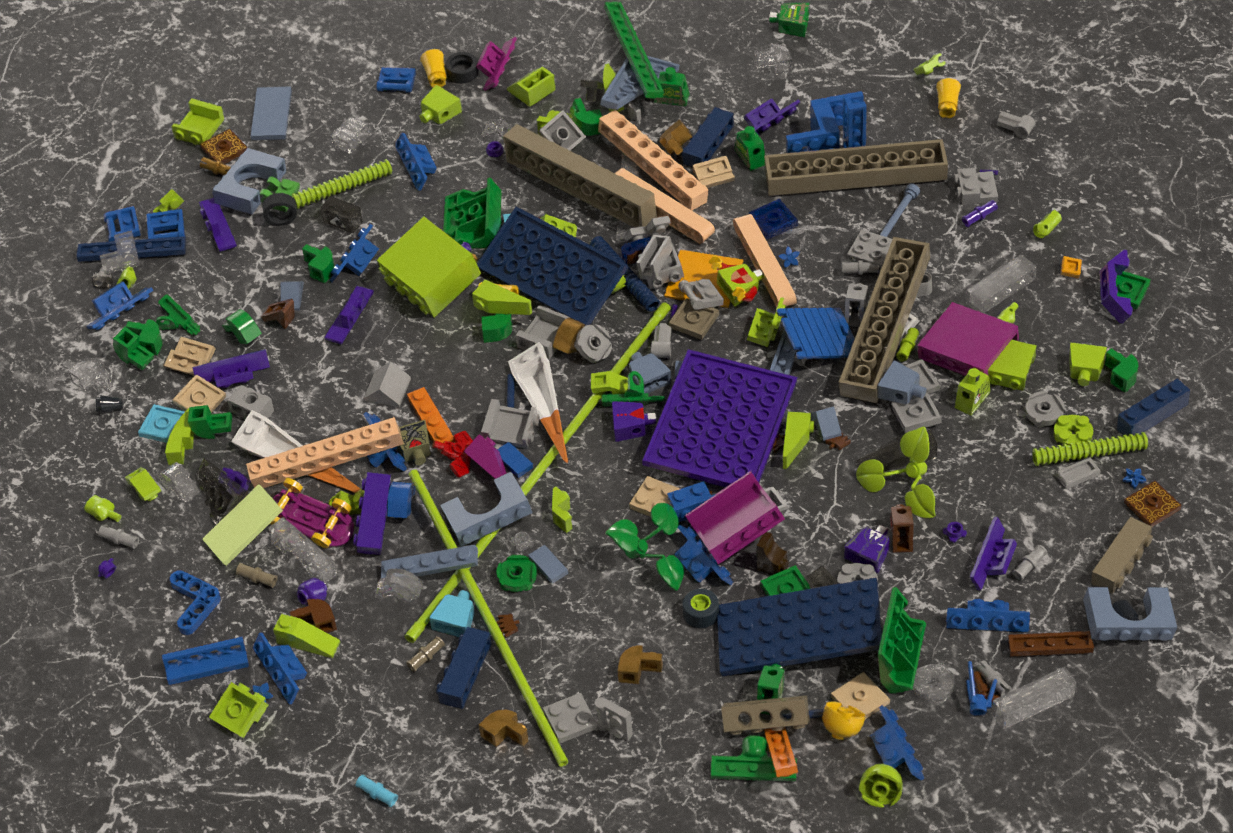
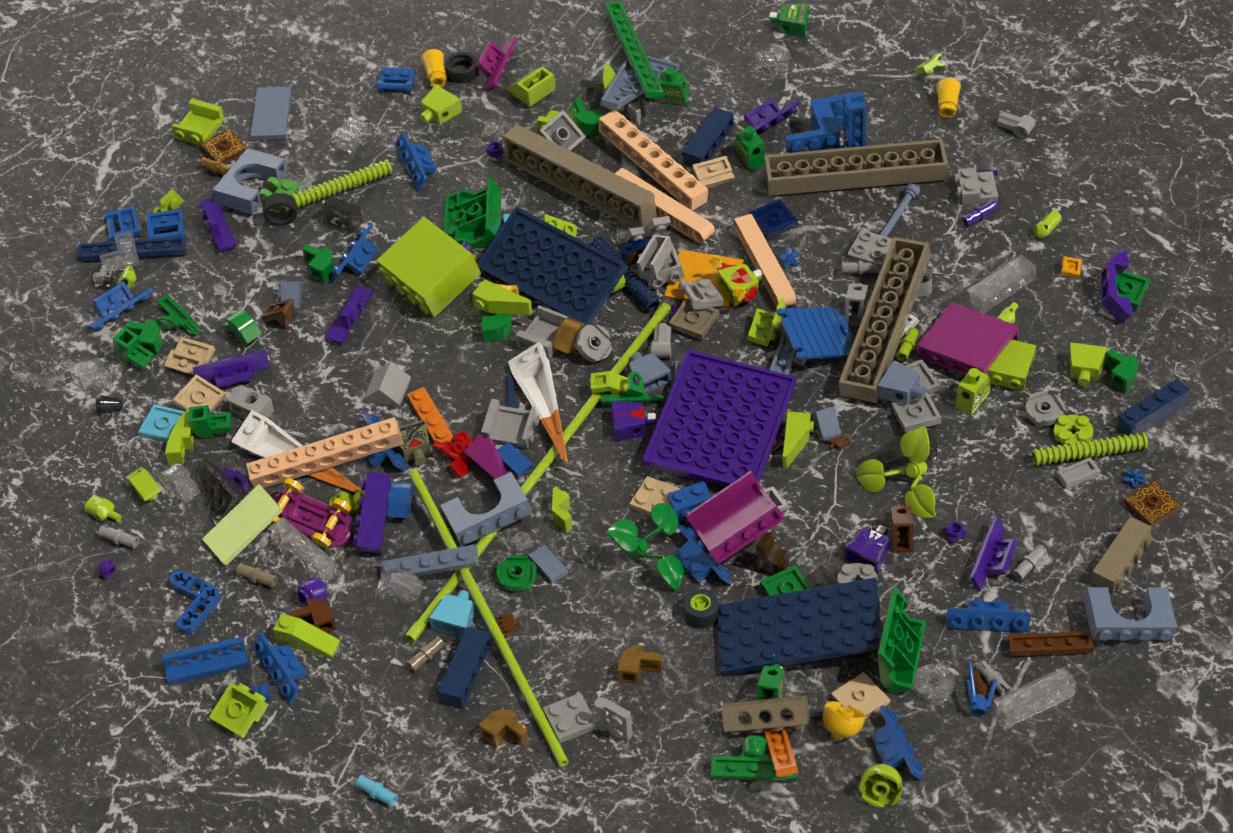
(675, 137): pearl gold brick -> none
(1125, 610): black brick -> none

